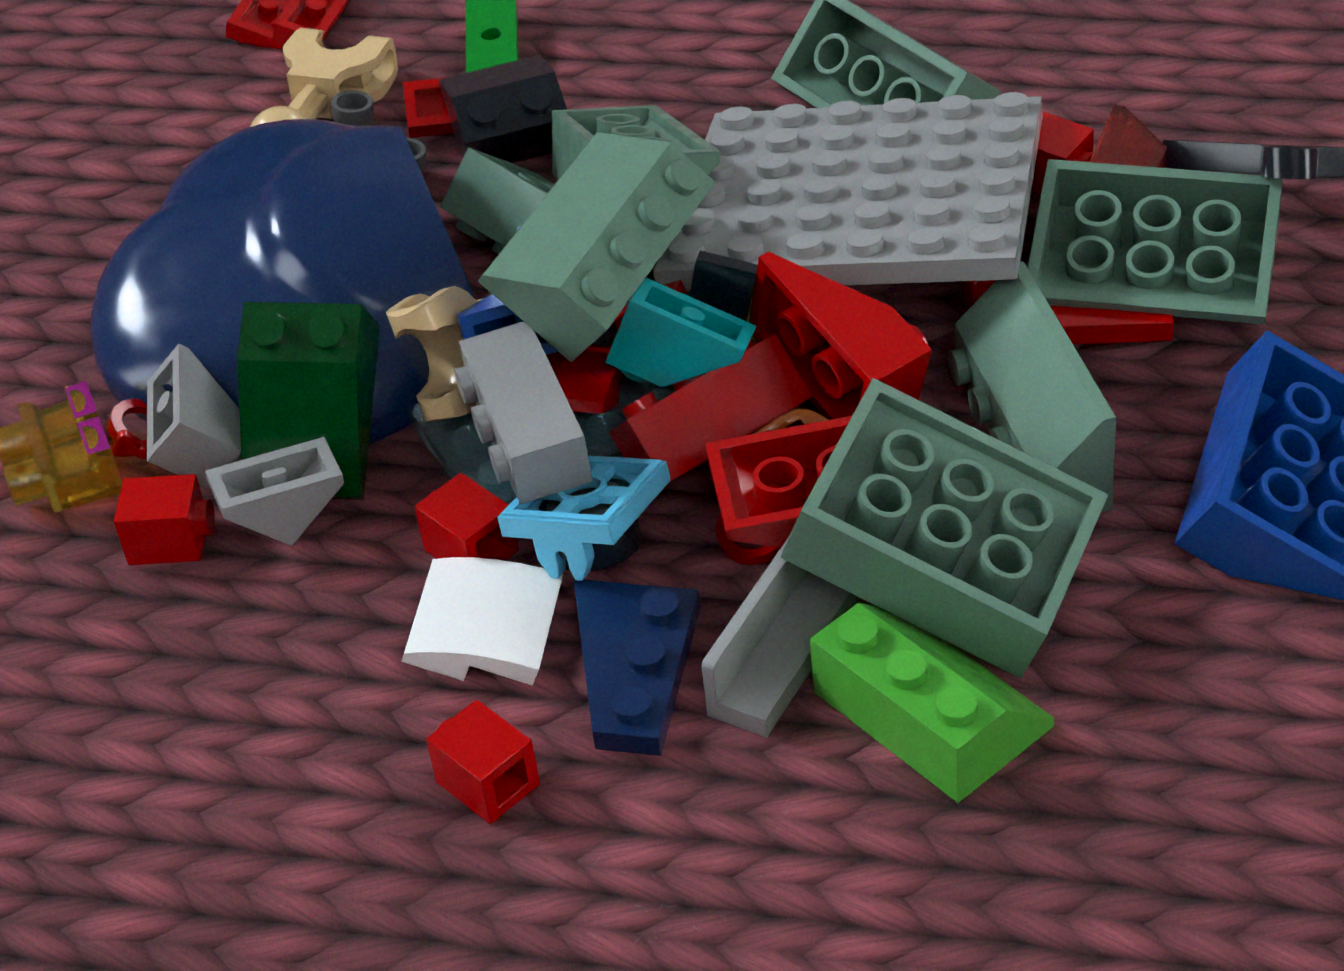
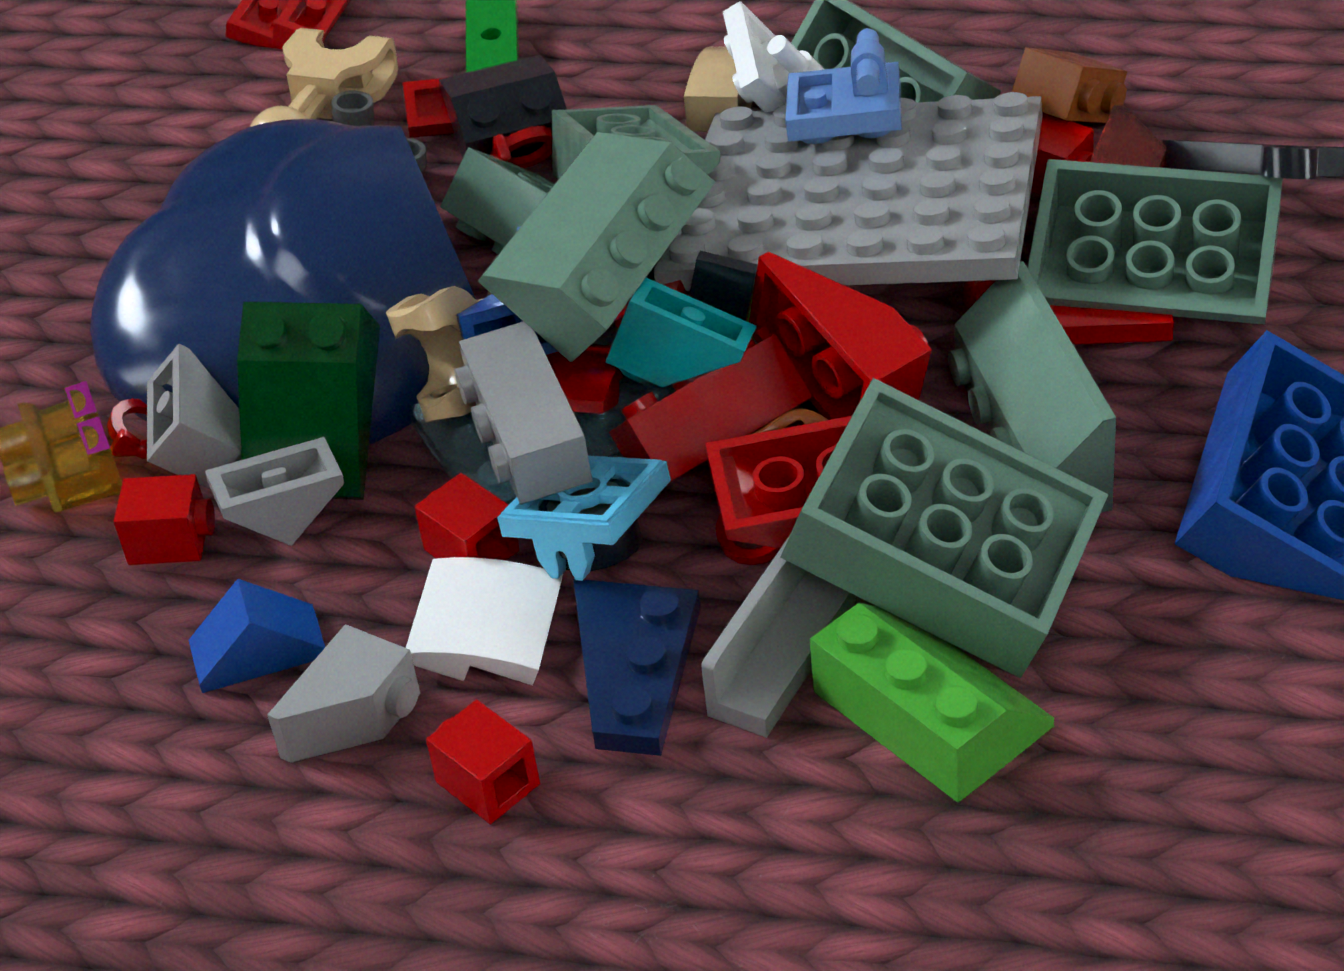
(253, 636): none -> blue slope
(345, 697): none -> light grey slope
(504, 145): none -> red piece
(711, 88): none -> tan slope
(762, 59): none -> white plate
(846, 99): none -> medium blue plate
(1071, 84): none -> dark orange brick

